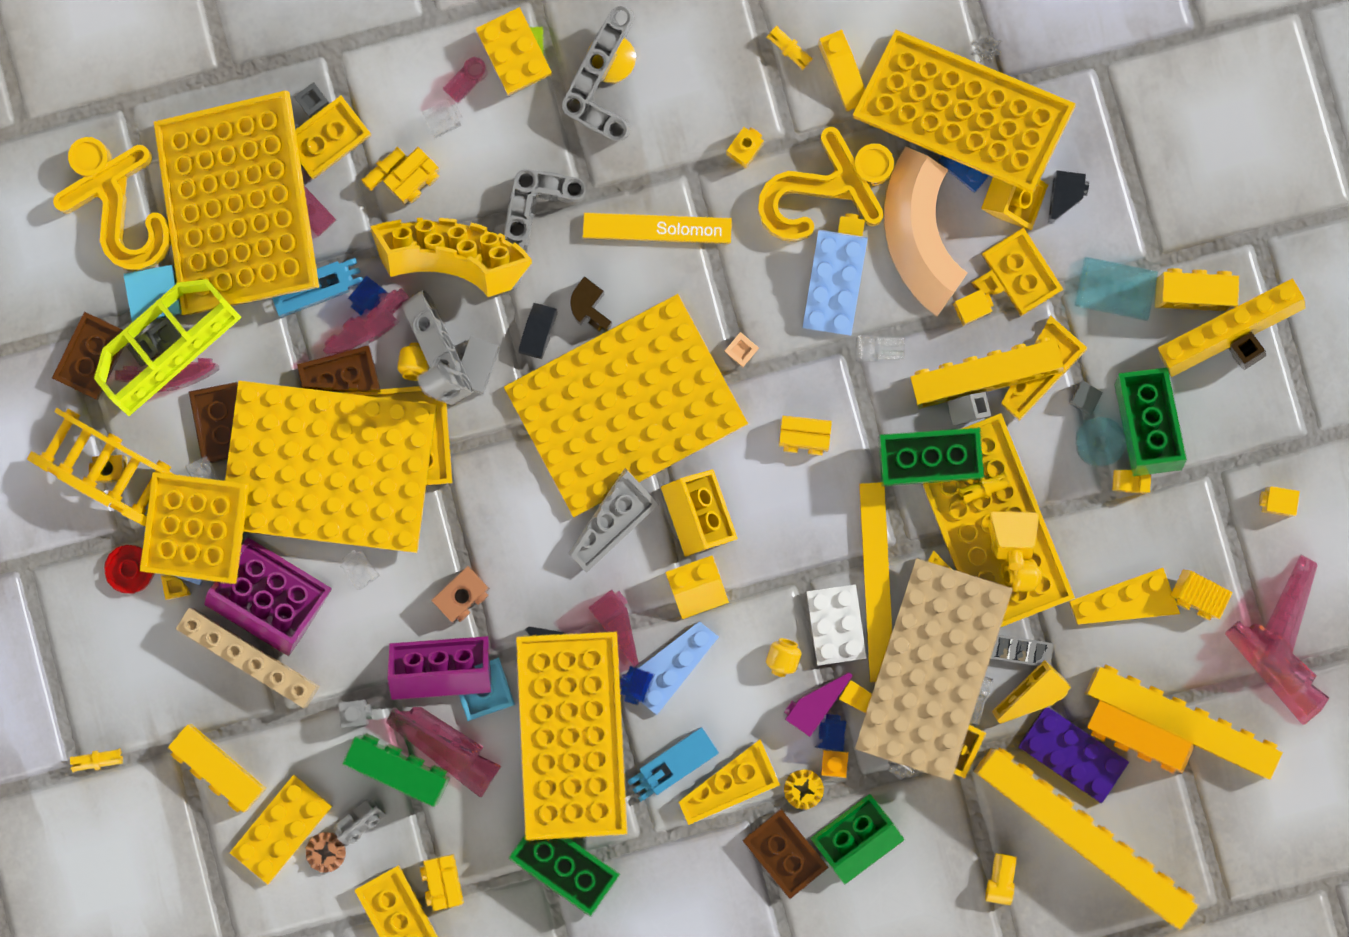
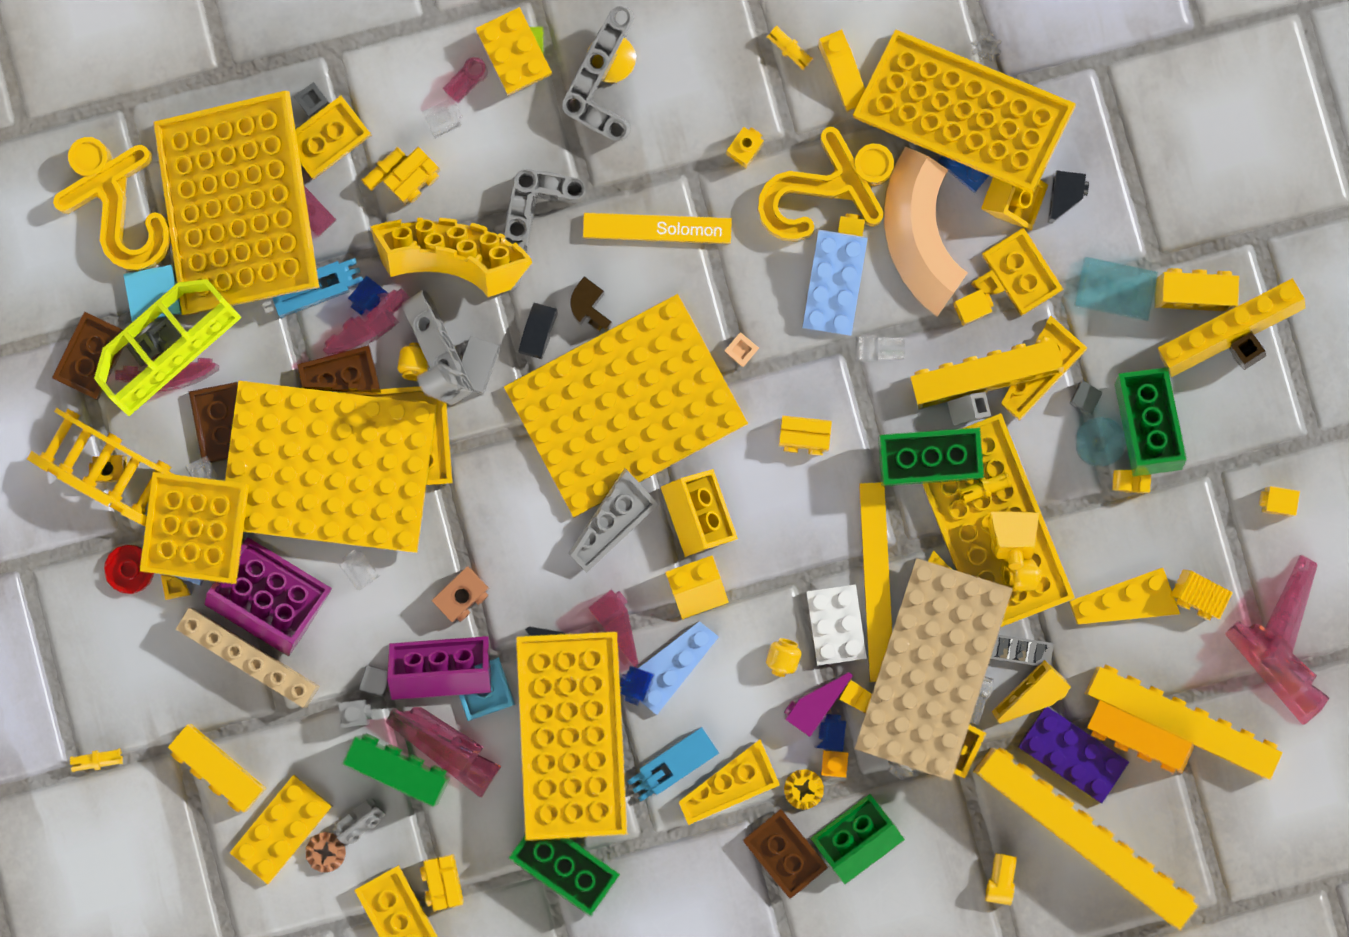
(374, 681): none -> dark grey slope

